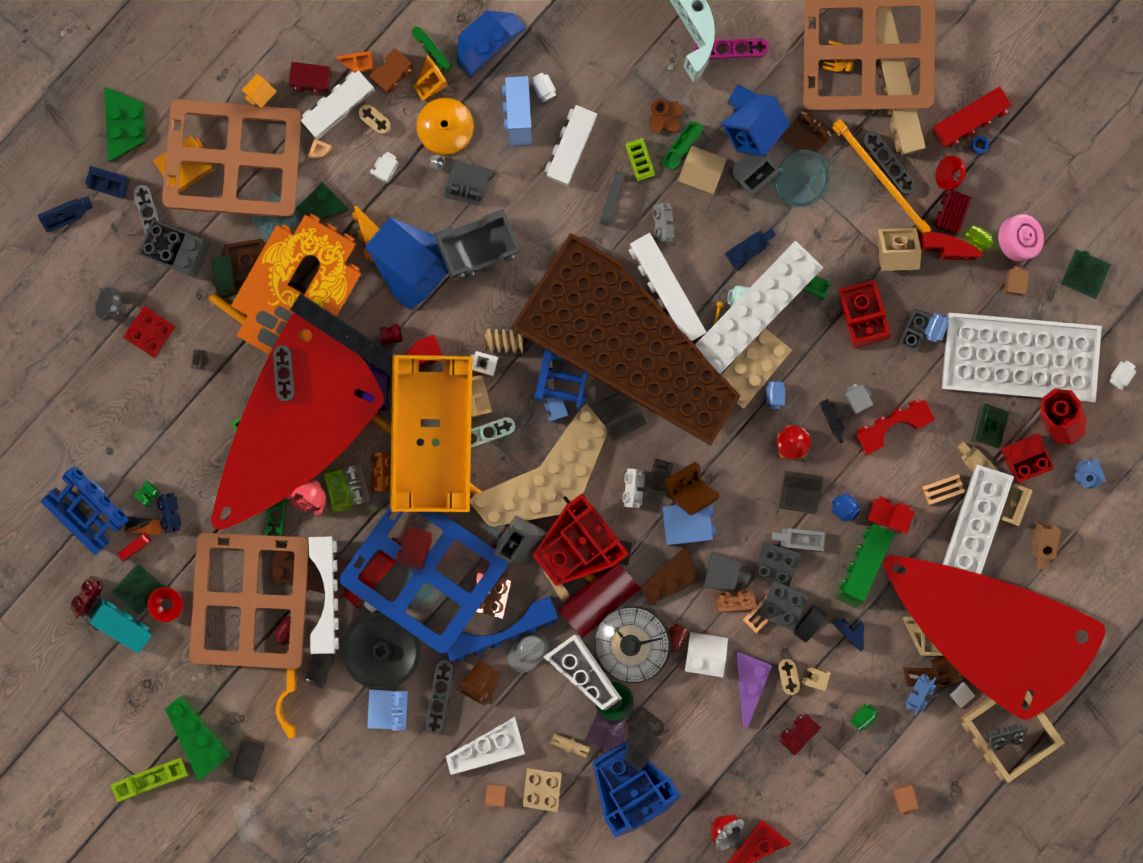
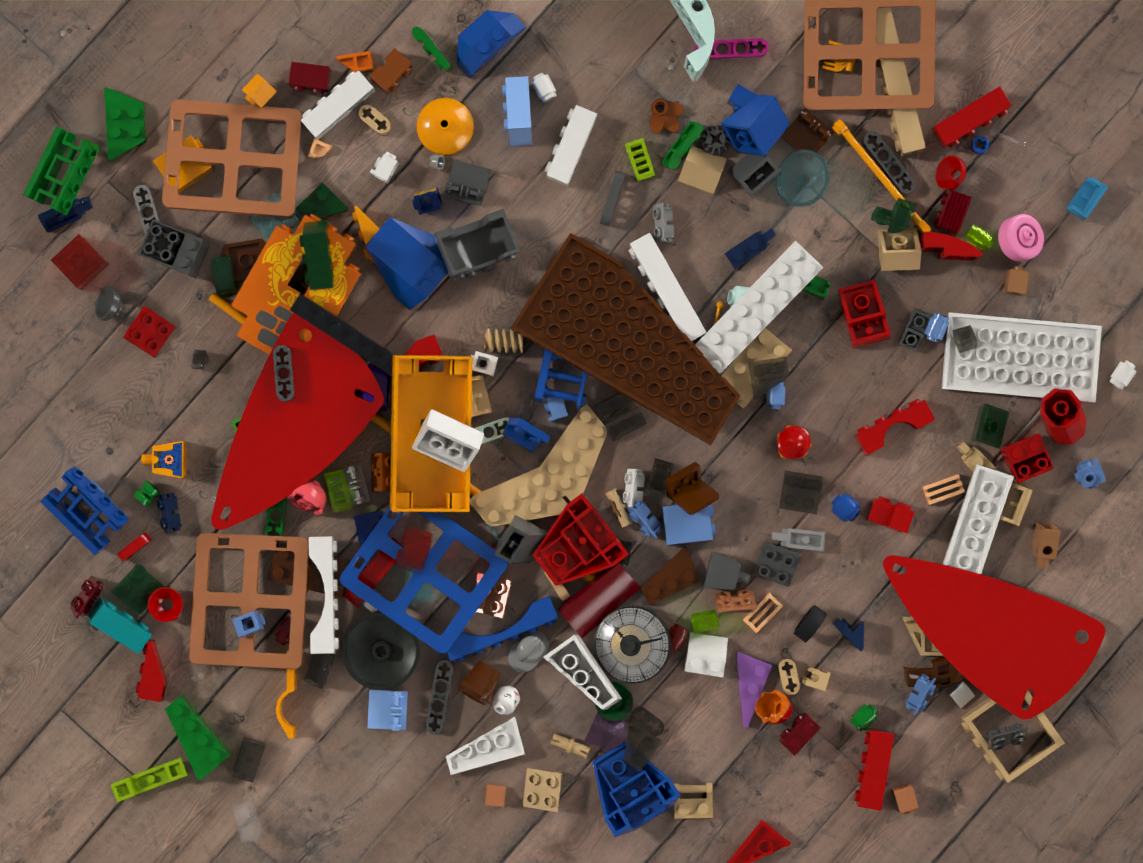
(50, 165): none -> green fence
(80, 262): none -> clear red brick
(107, 182): dark blue hinge -> none
(143, 525): sticker -> none
(153, 678): none -> red slope
(167, 459): none -> torso
(242, 624): none -> medium blue brick
(317, 255): none -> dark green wedge
(366, 523): none -> clear blue slope
(391, 334): dark red wheel -> none
(423, 207): none -> clear blue brick
(429, 80): light orange slope -> none
(448, 440): none -> white slope
(506, 700): none -> white head
(524, 434): none -> blue bracket
(619, 508): none -> tan pin
(649, 525): none -> medium blue hinge
(694, 806): none -> tan plate
(704, 621): none -> clear neon green piece
(716, 148): none -> dark grey gear
(726, 831): light grey hair -> none
(767, 374): none -> clear smoke wing
(773, 707): none -> orange hair
(783, 605): dark grey hinge -> none
(836, 425): black hinge -> none
(858, 398): light grey brick -> none
(864, 566): green wedge -> none
(874, 769): none -> red brick
(898, 218): none -> clear green brick
(964, 338): none -> clear smoke slope
(1085, 273): clear green hinge -> none
(1086, 198): none -> dark azure hinge

